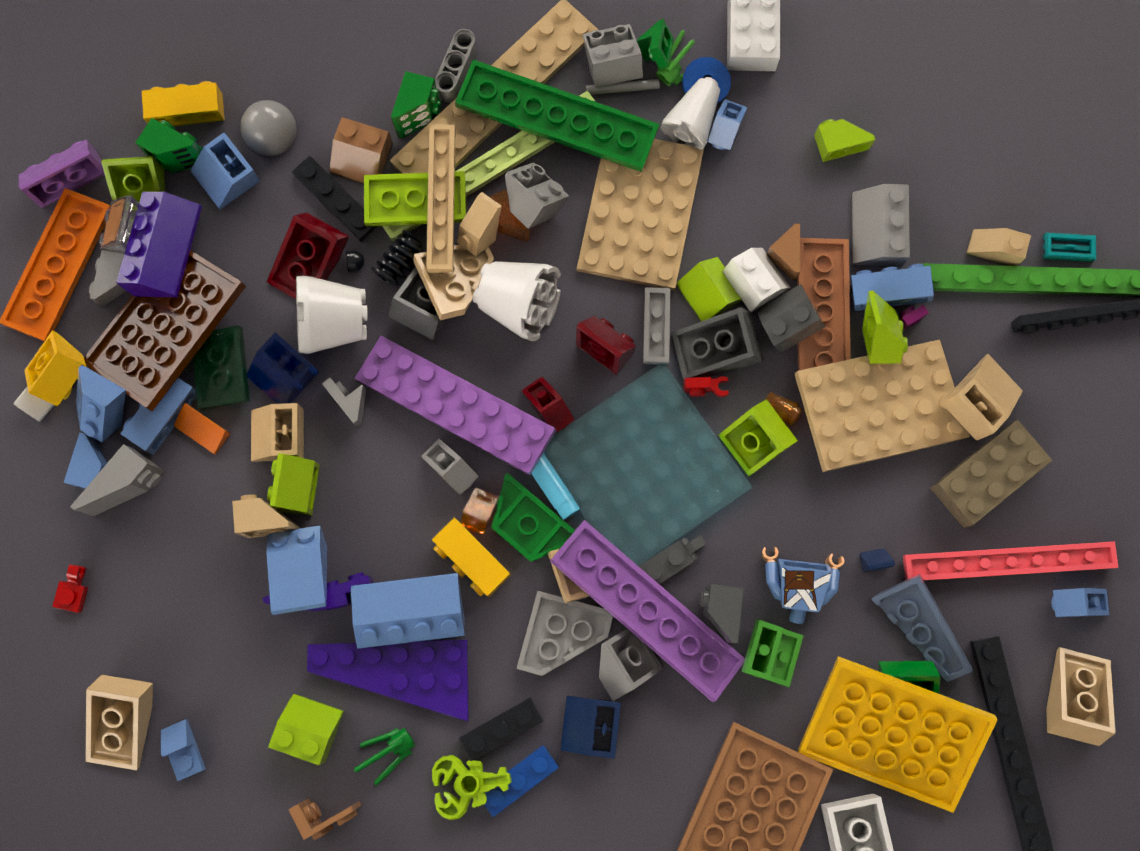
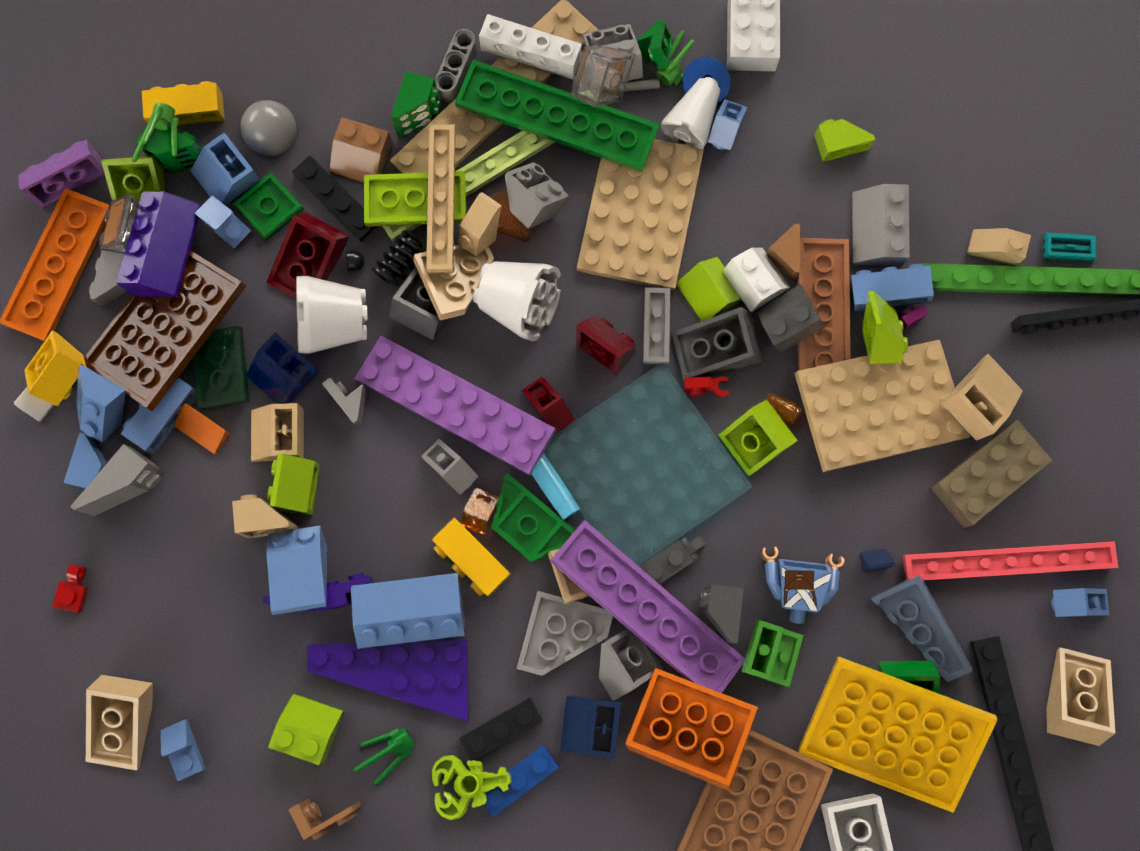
(161, 118): none -> bright green plant
(222, 221): none -> medium blue slope
(268, 206): none -> green tile
(530, 46): none -> white brick
(602, 75): none -> clear slope
(692, 729): none -> orange slope

